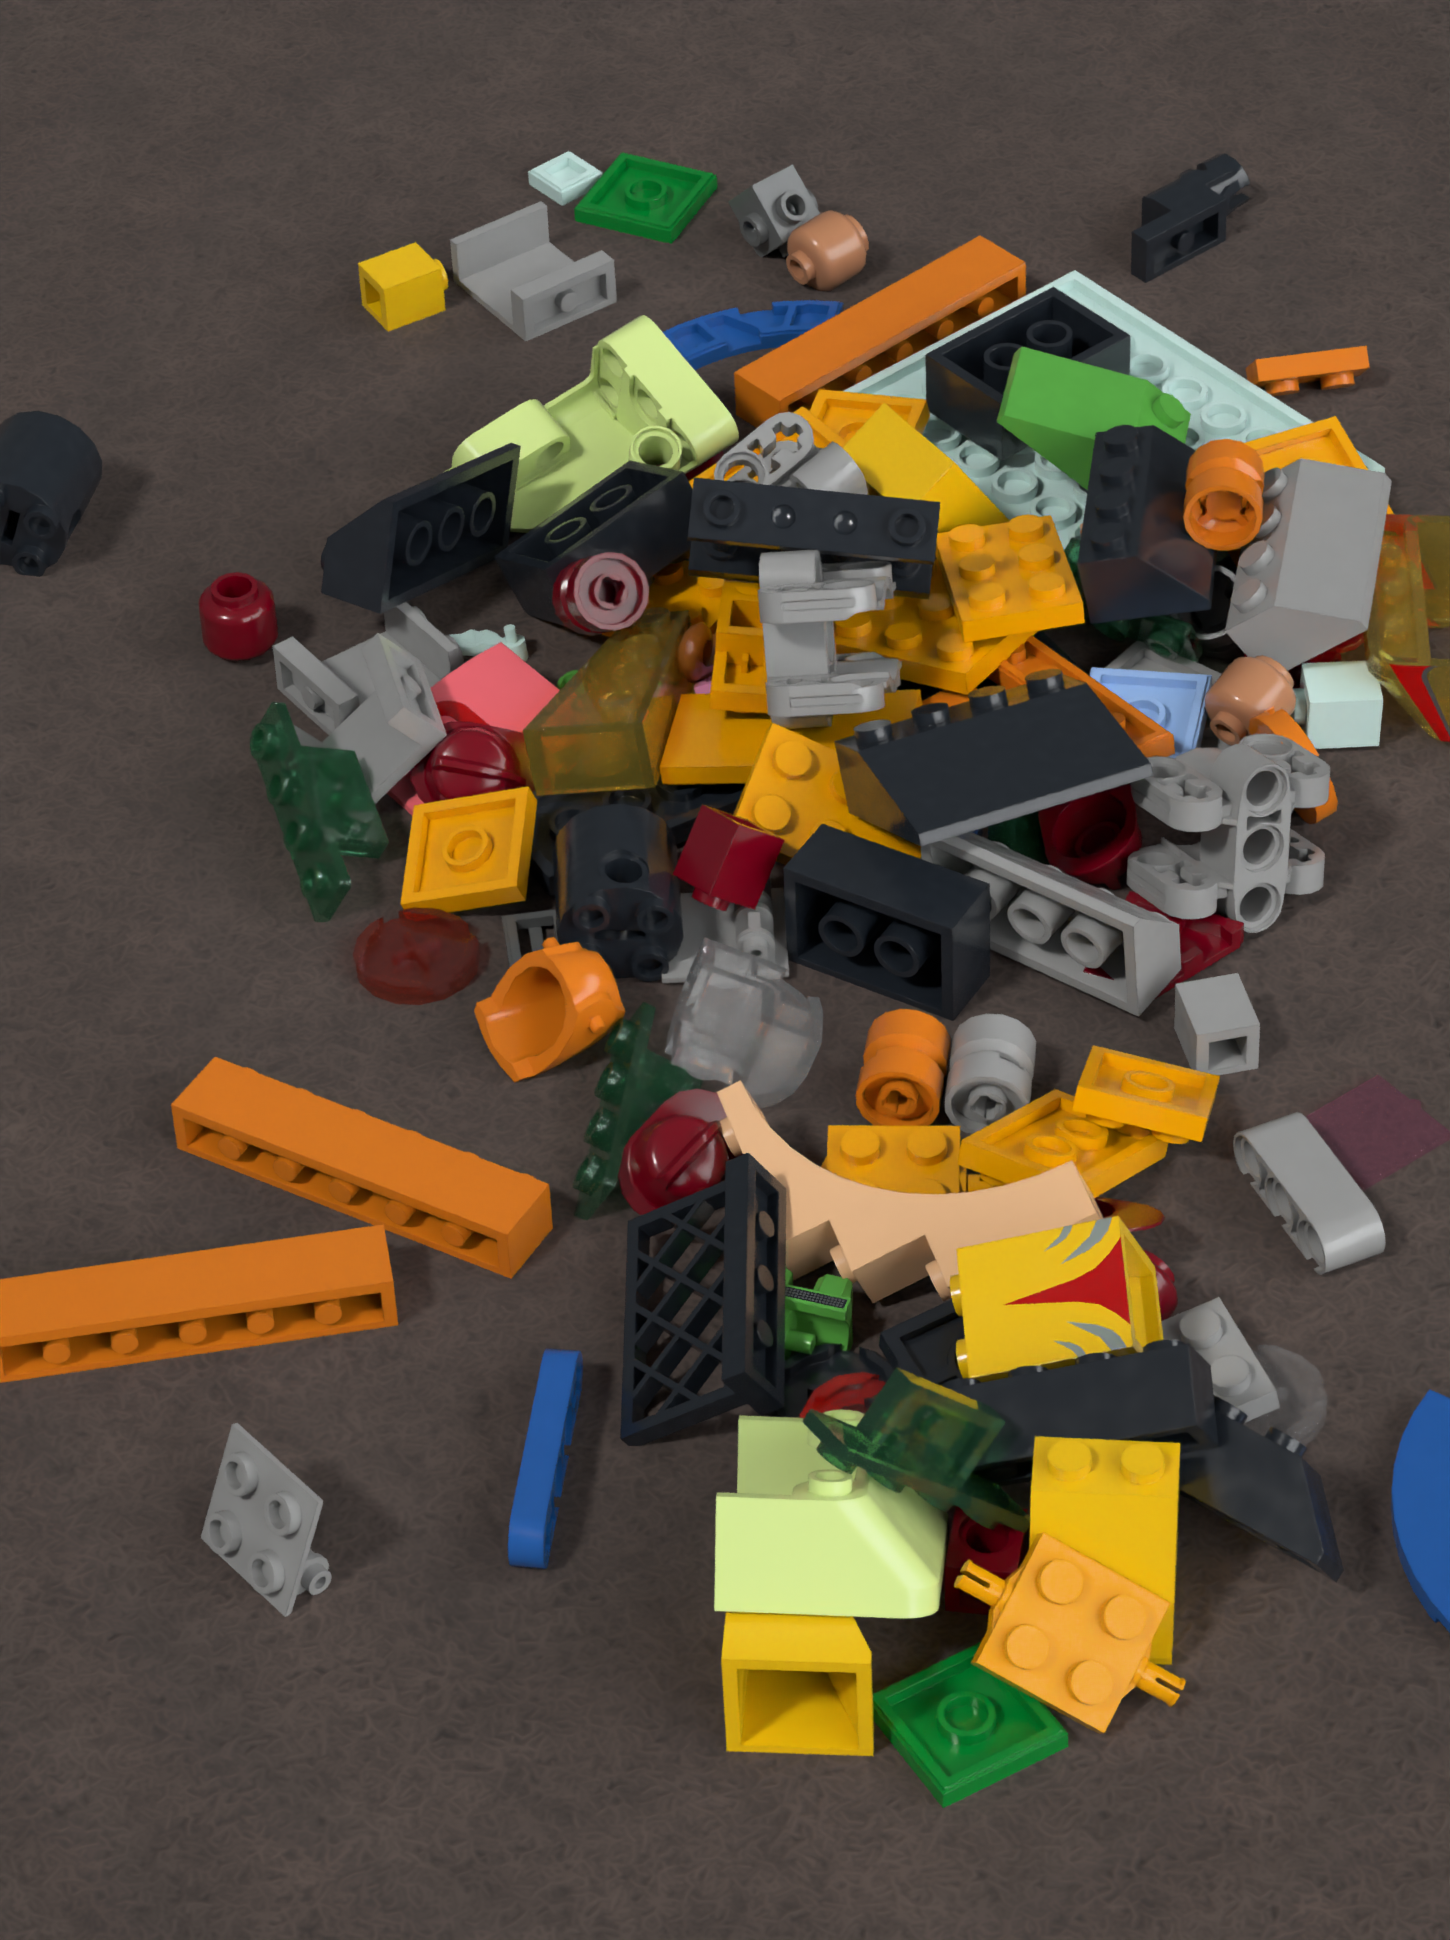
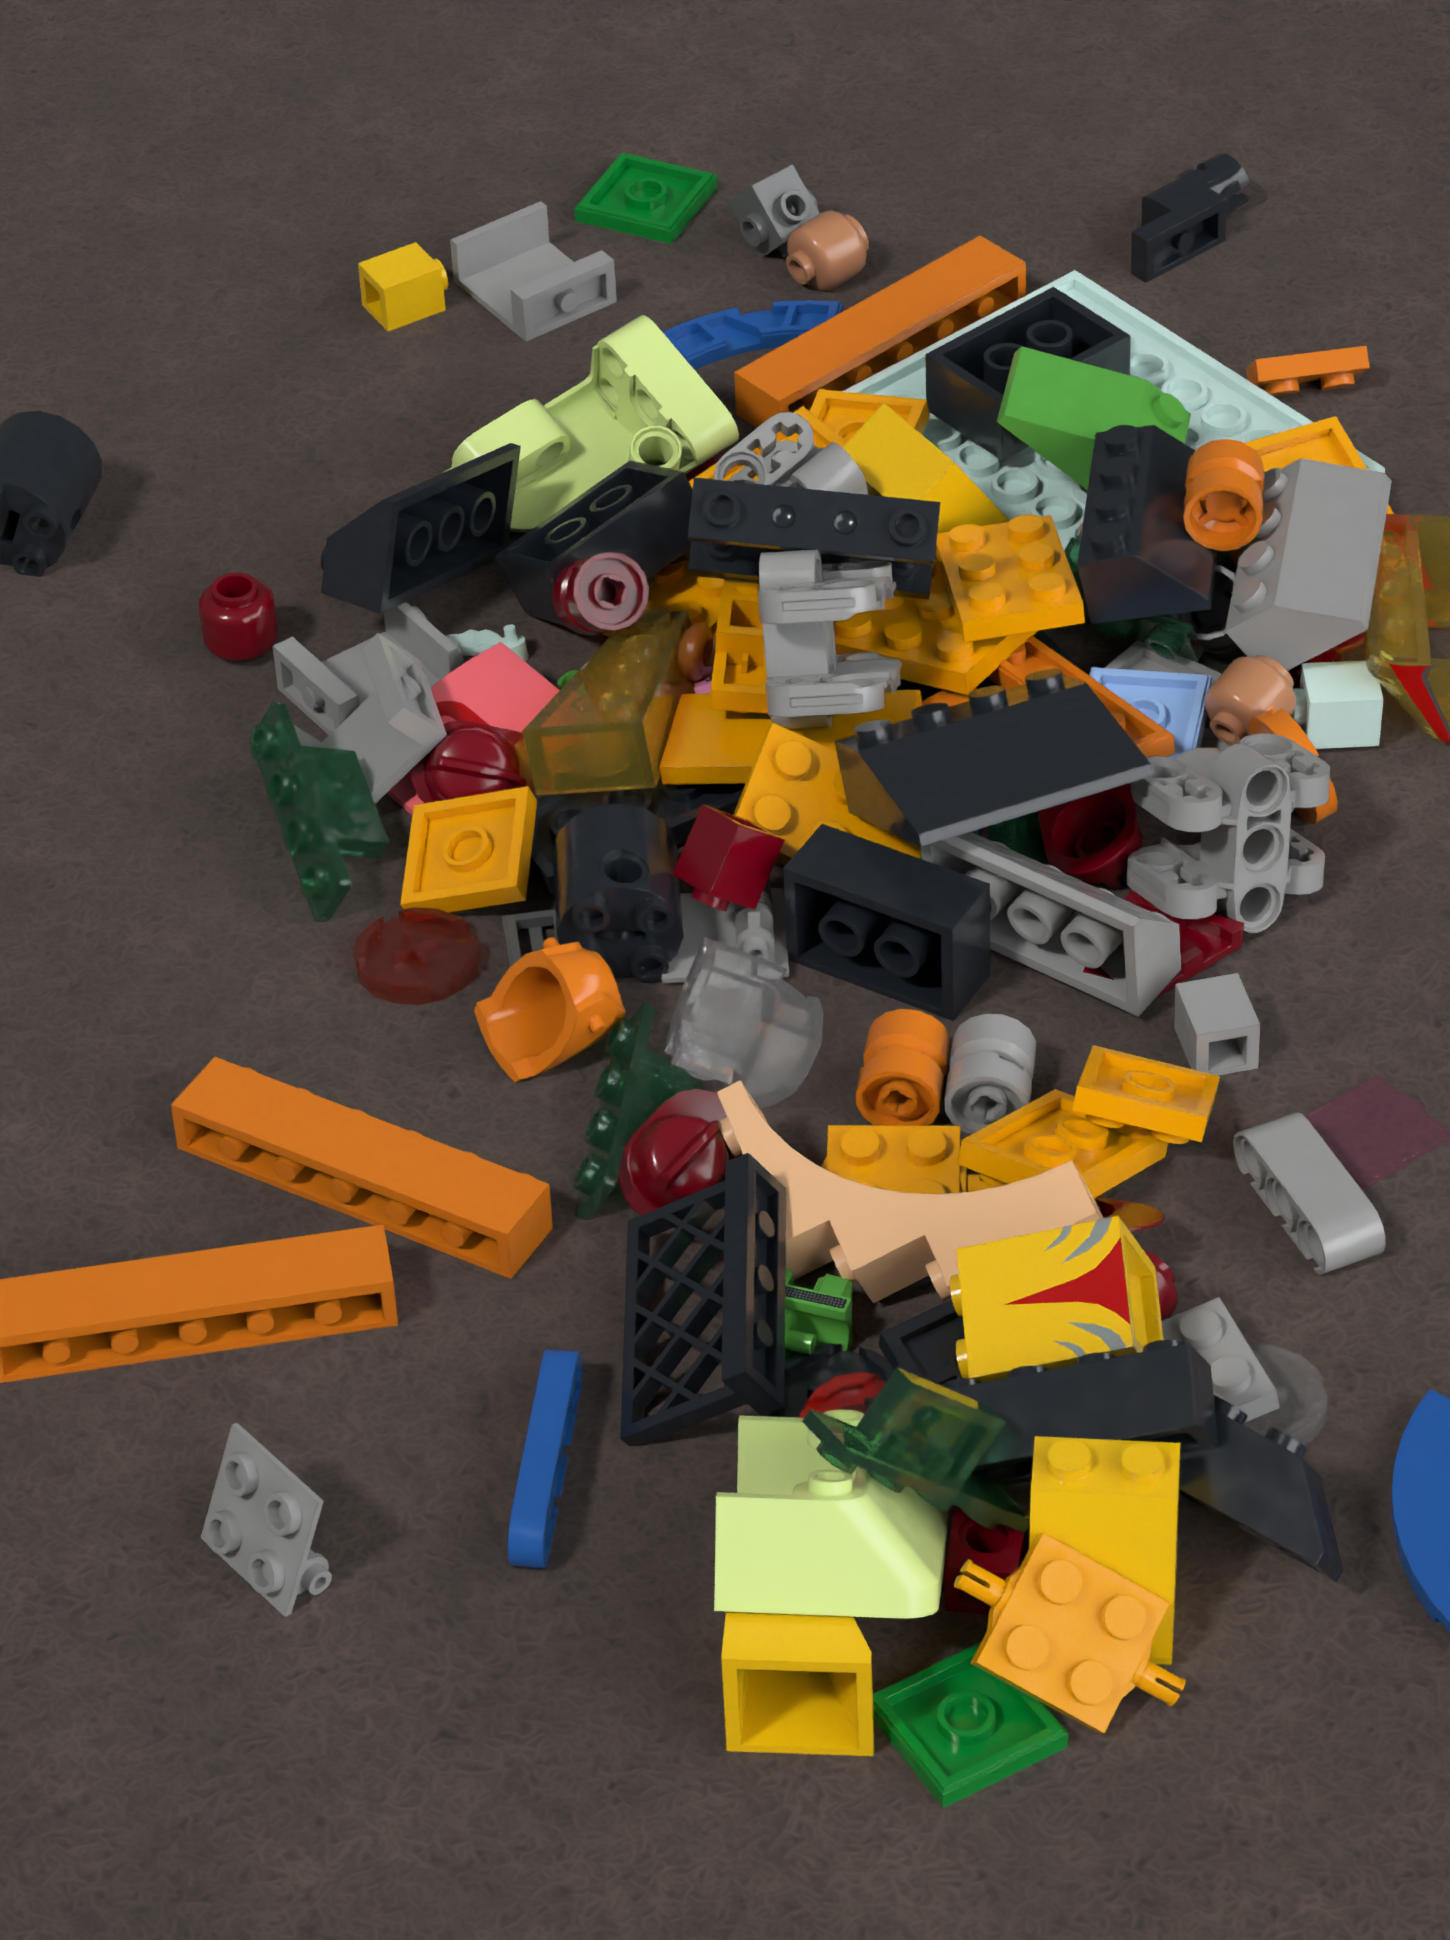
(564, 178): light aqua tile -> none

